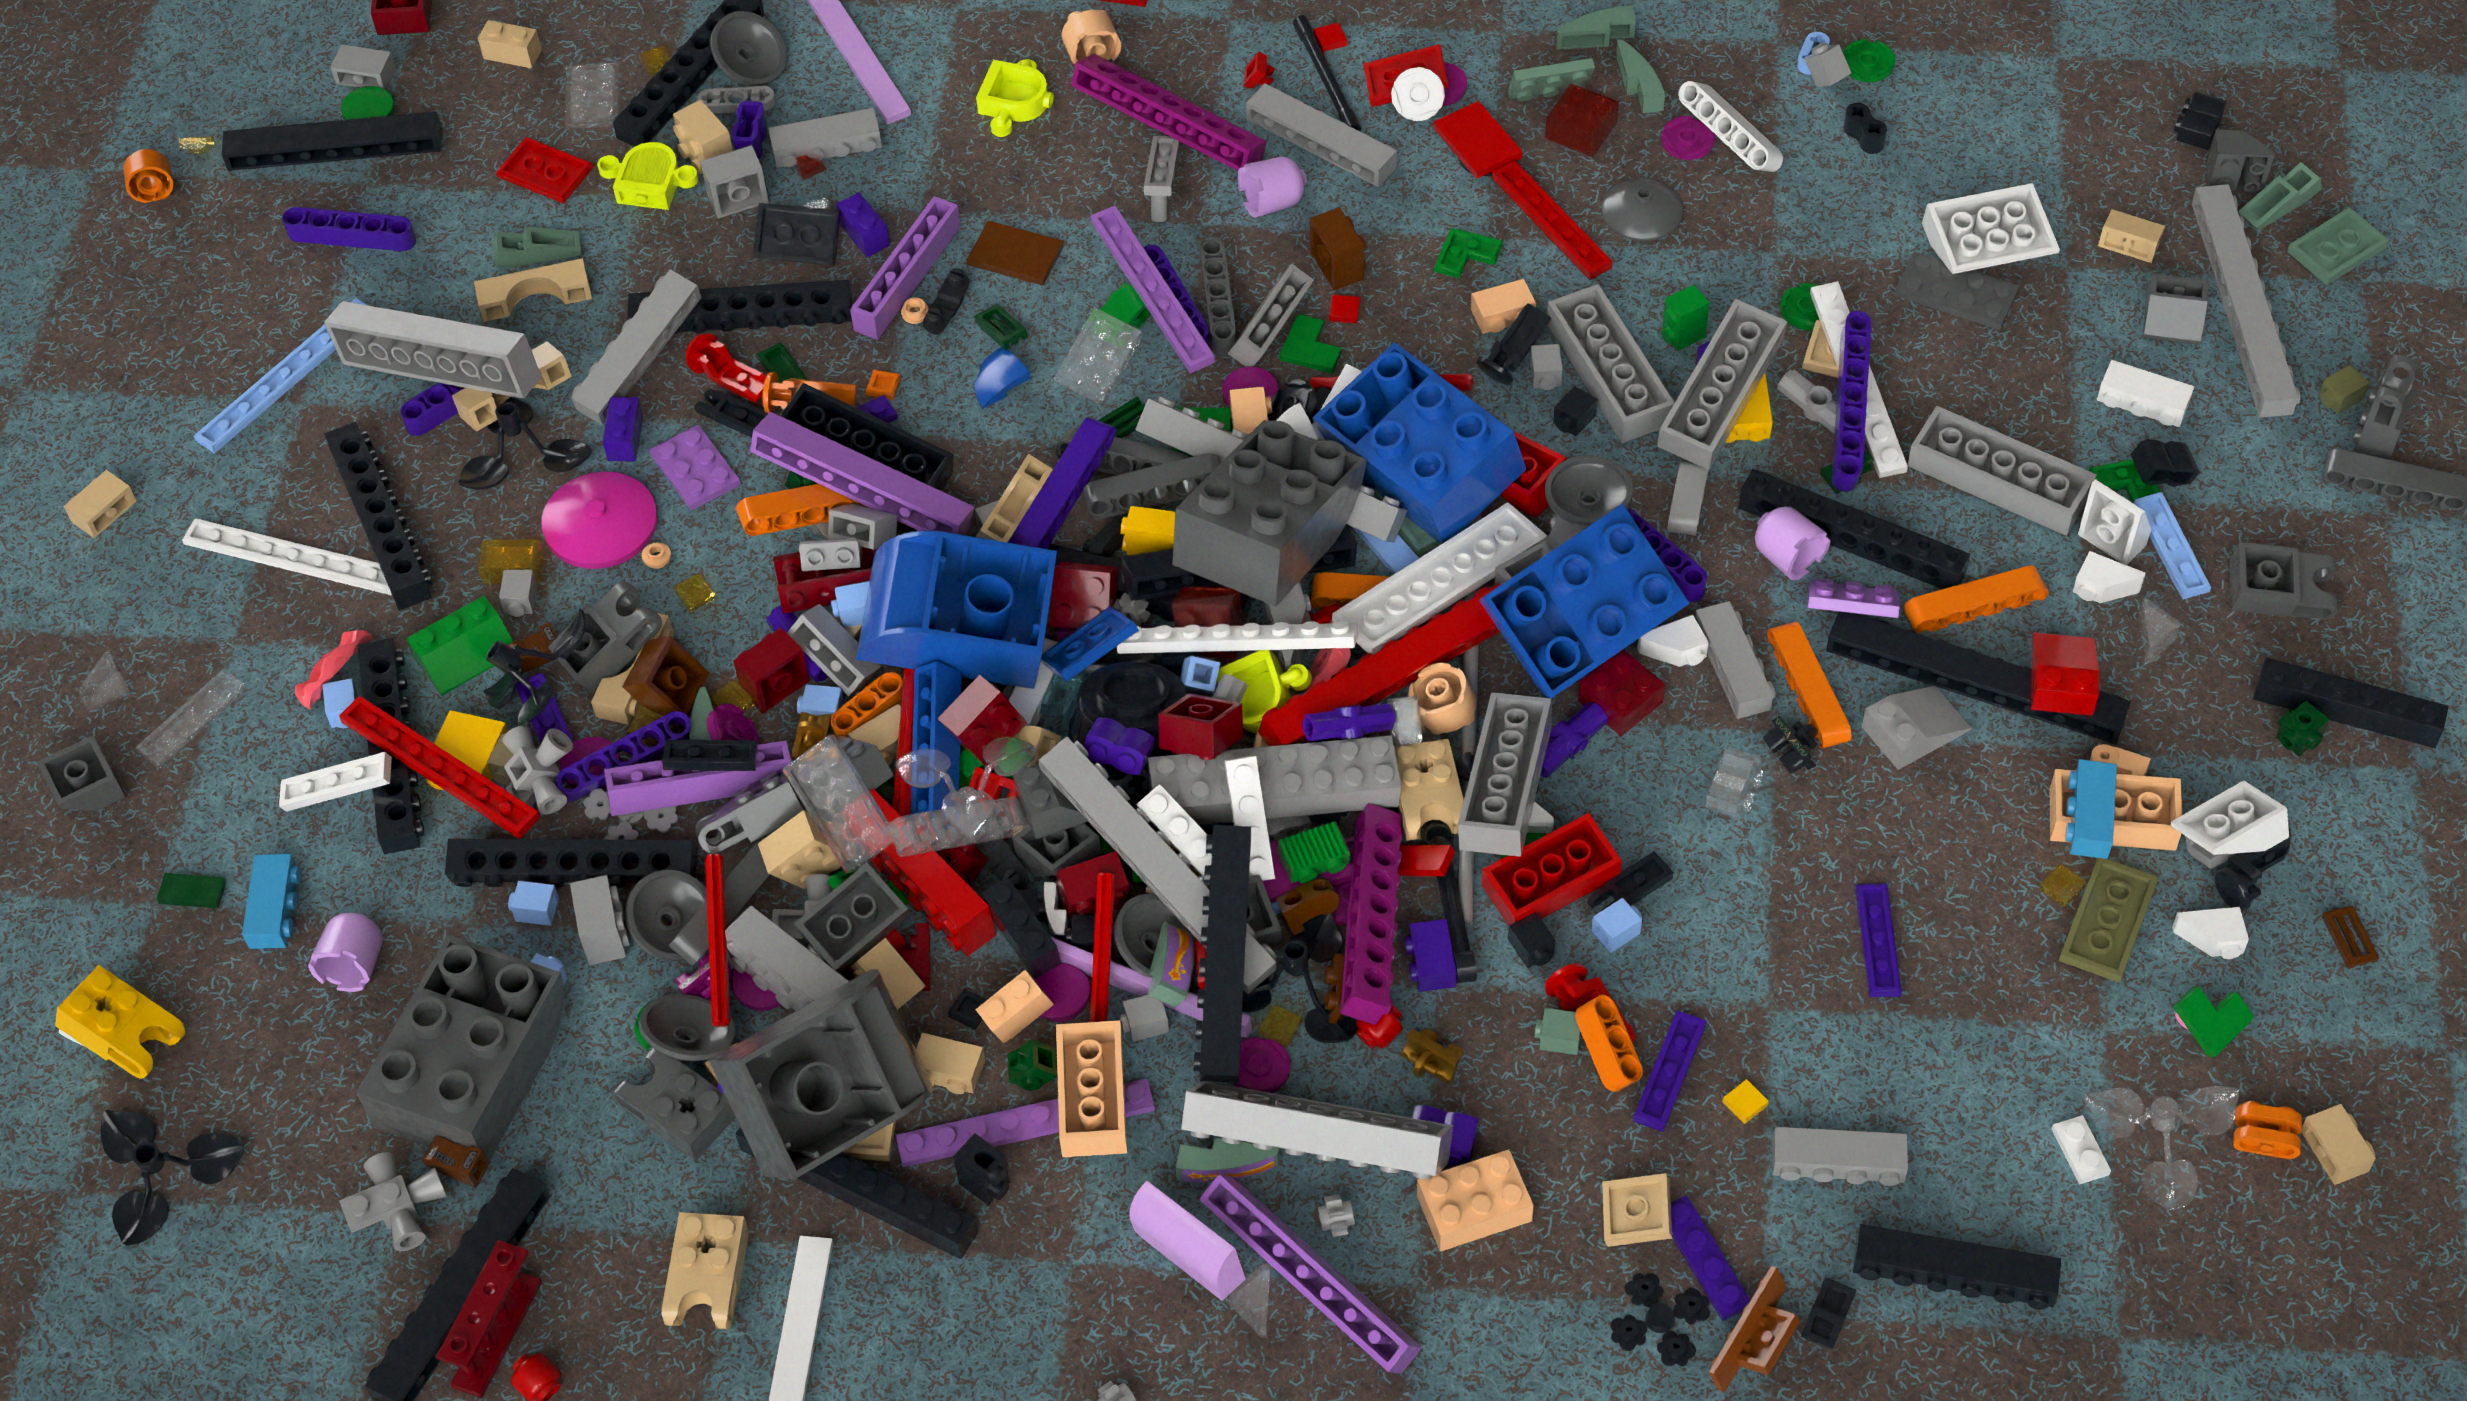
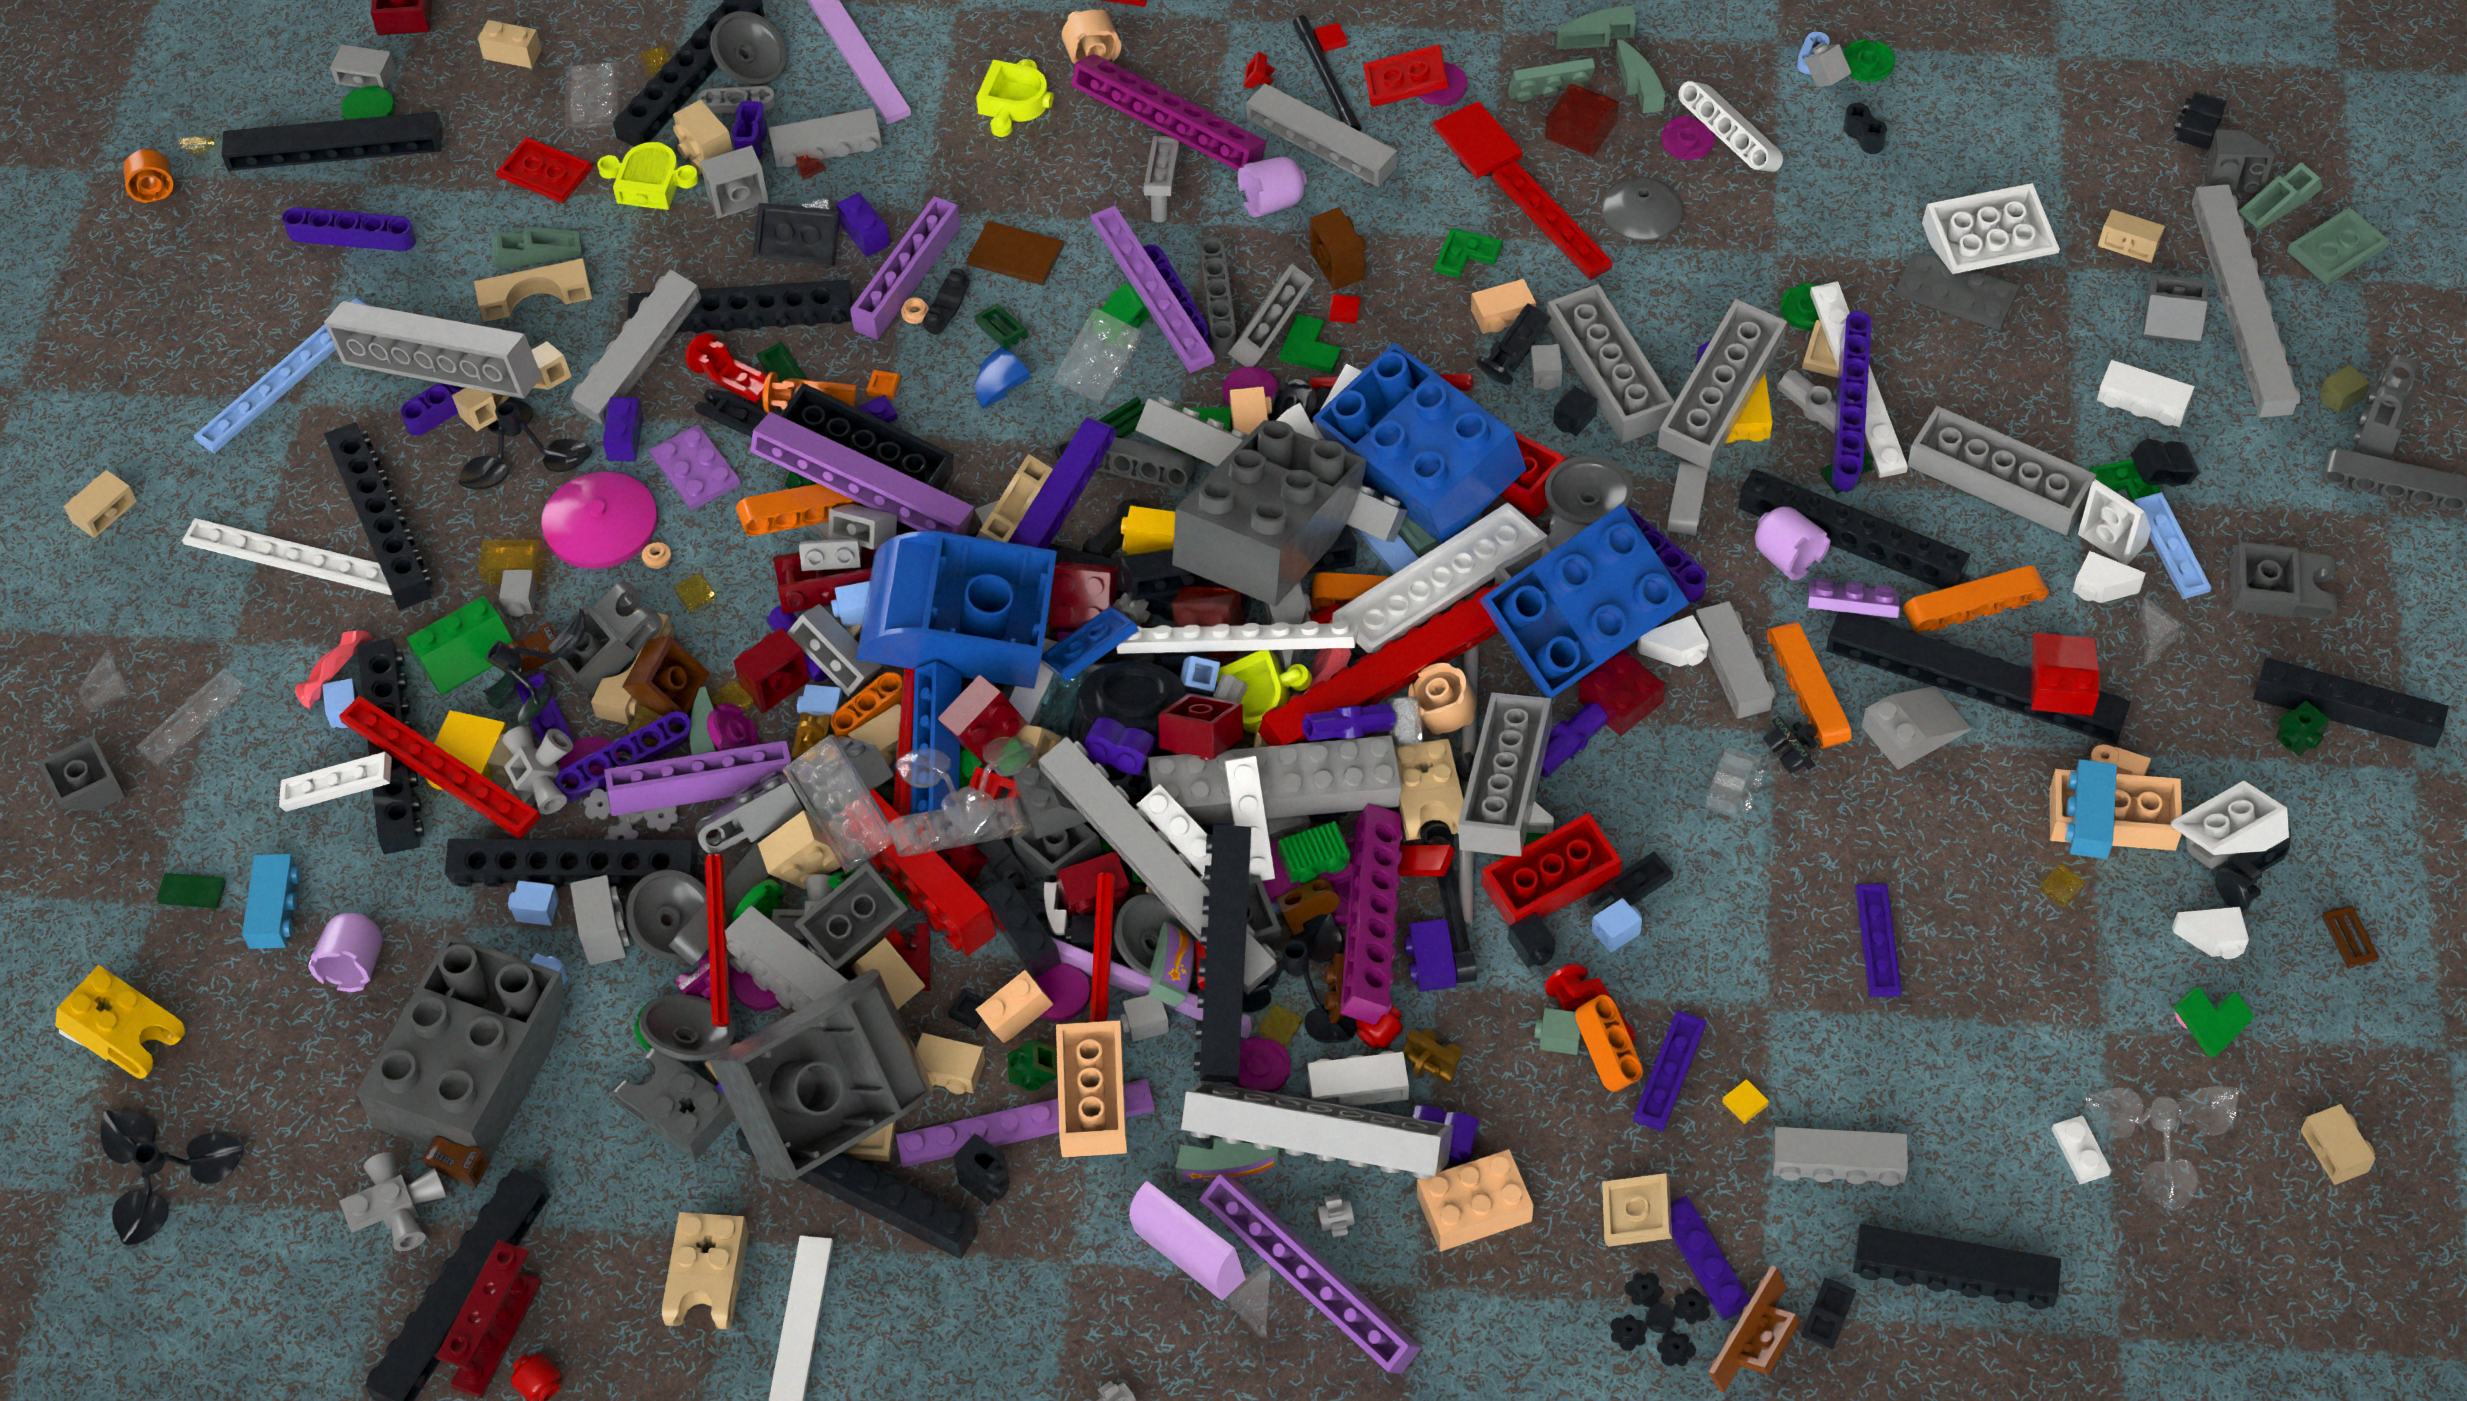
(710, 755): black plate -> none
(762, 898): none -> green tile
(1147, 486): dark grey beam -> none
(1359, 1079): none -> white brick
(1418, 94): white tile -> none
(1685, 317): green brick -> none
(2108, 919): olive plate -> none
(2267, 1130): orange brick -> none

